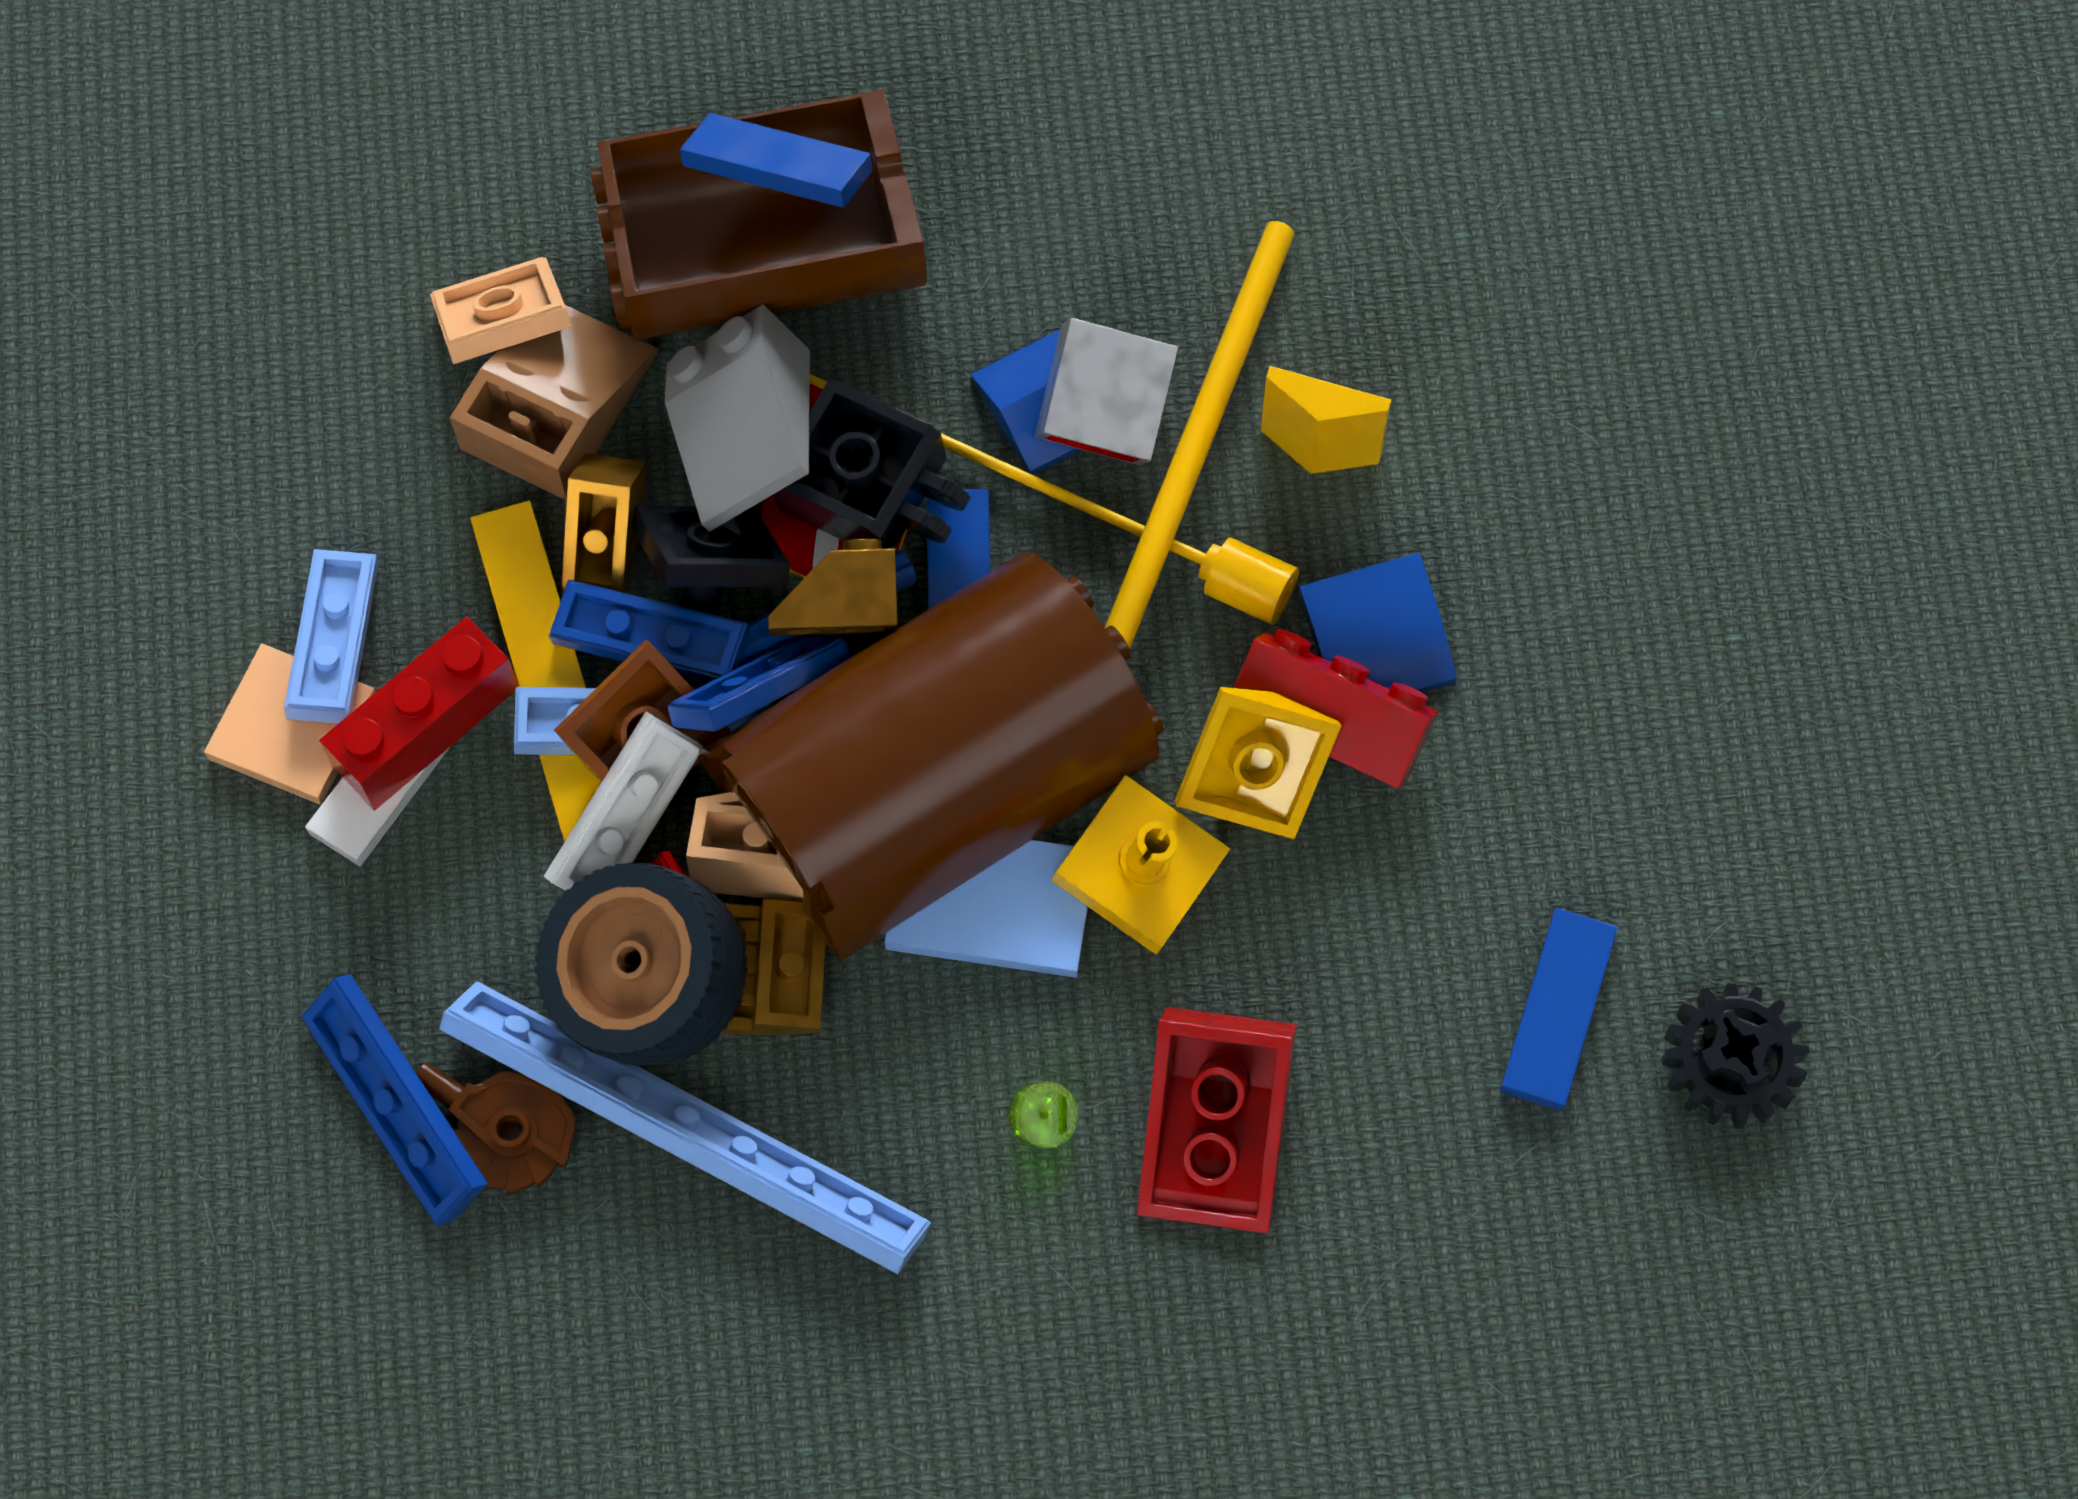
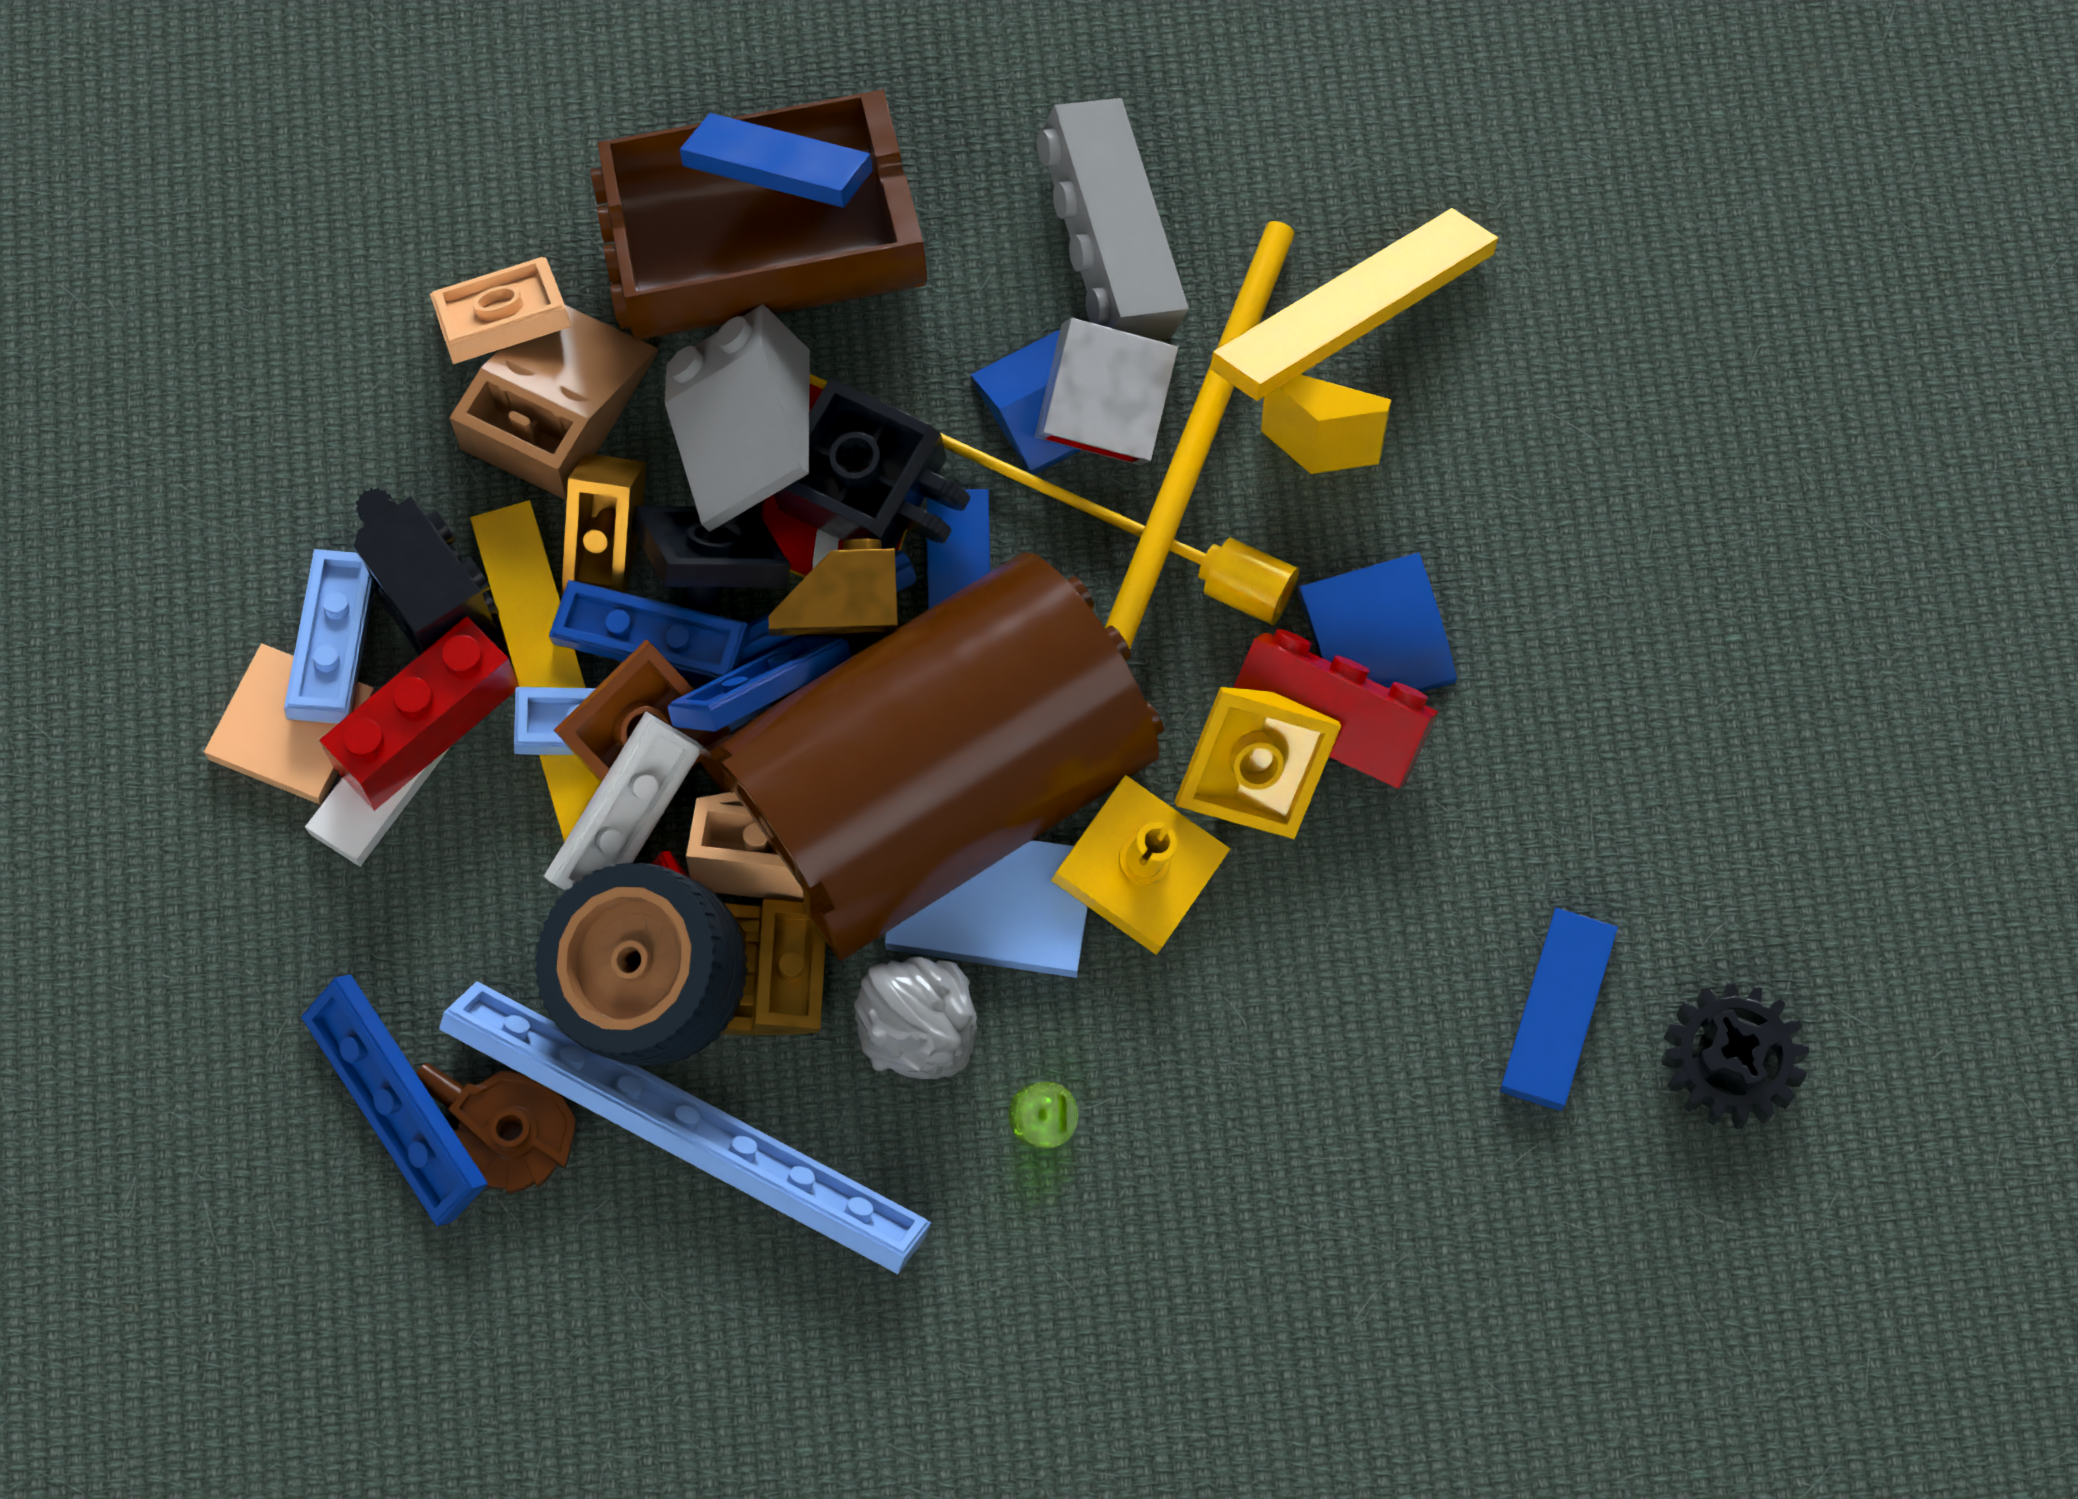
(420, 571): none -> black hinge
(916, 1018): none -> light grey hair
(1111, 219): none -> light grey brick
(1216, 1119): red slope -> none
(1352, 304): none -> tile

